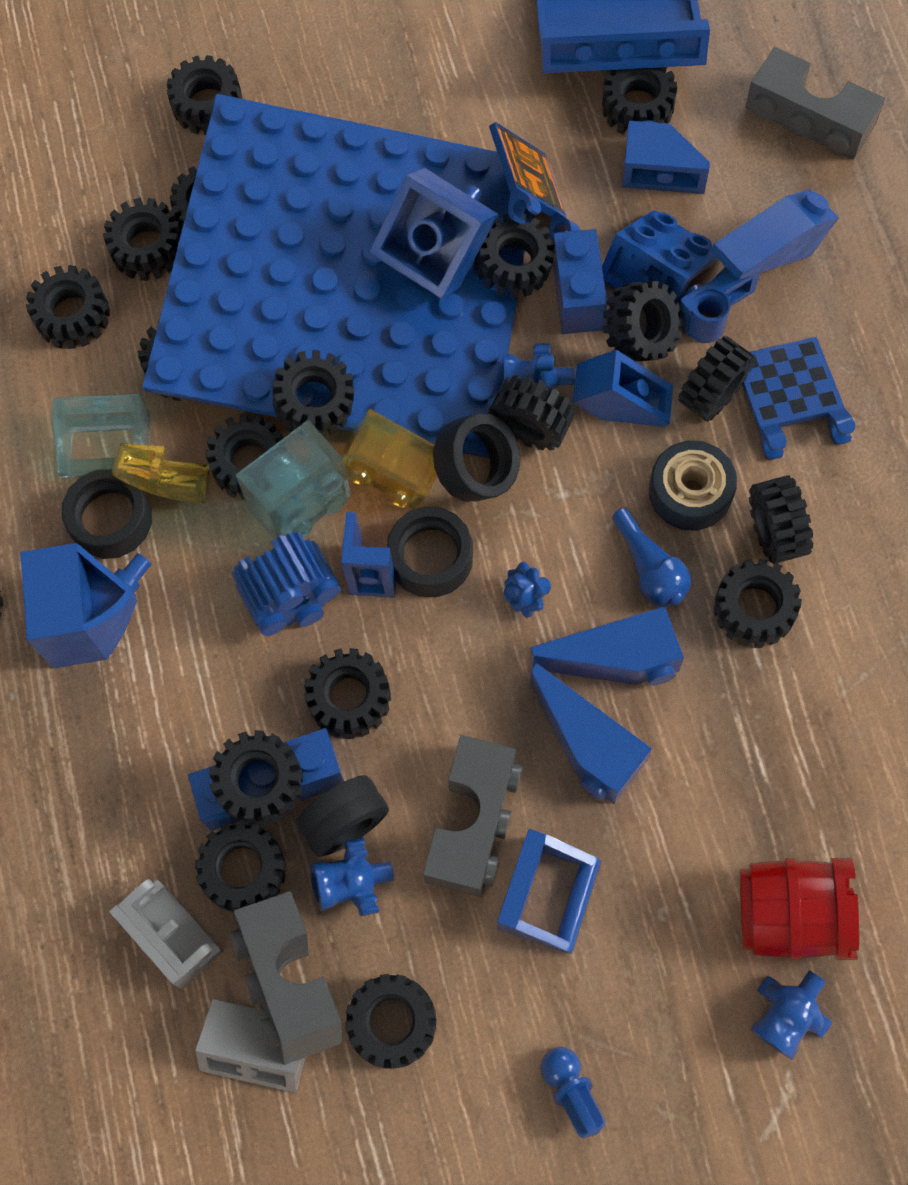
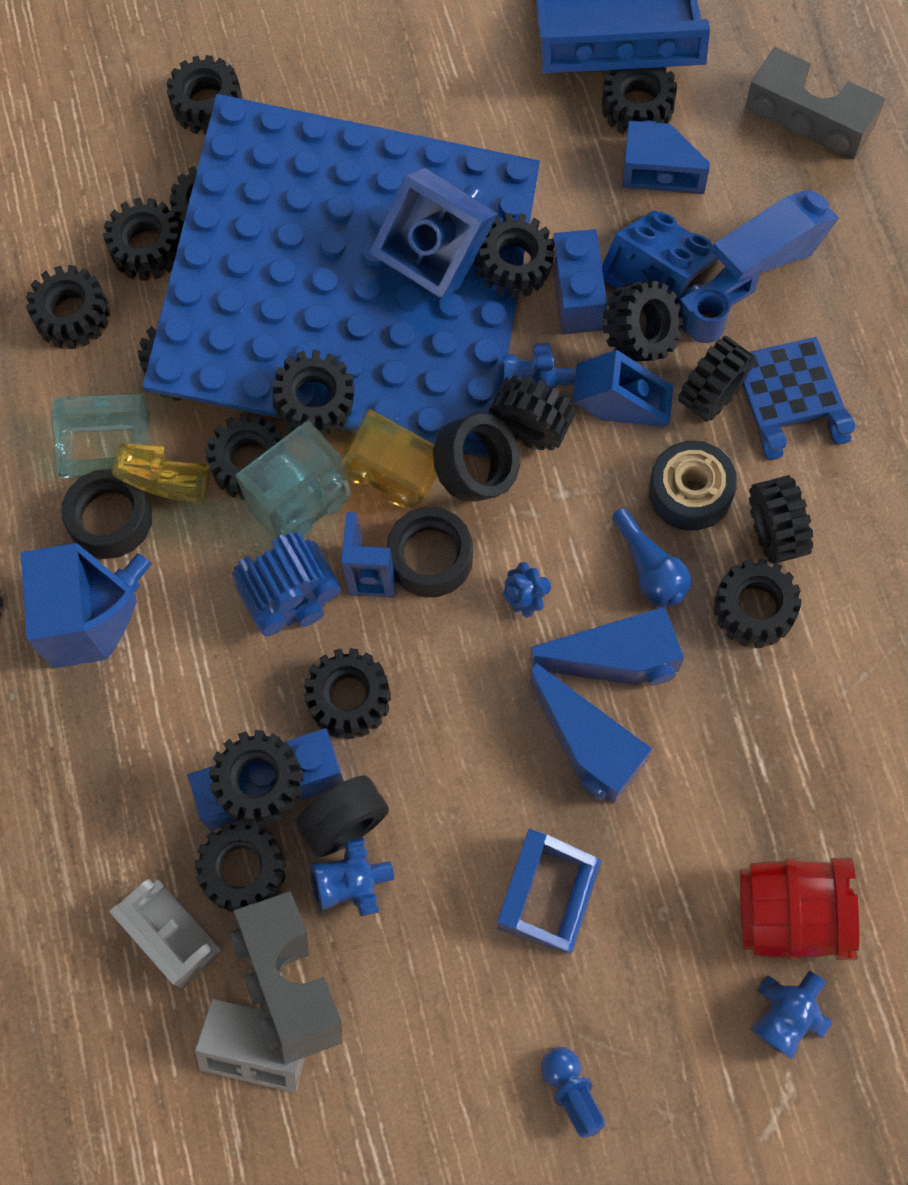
(359, 1018): black tyre -> none
(465, 857): dark grey arch -> none
(529, 180): flag -> none

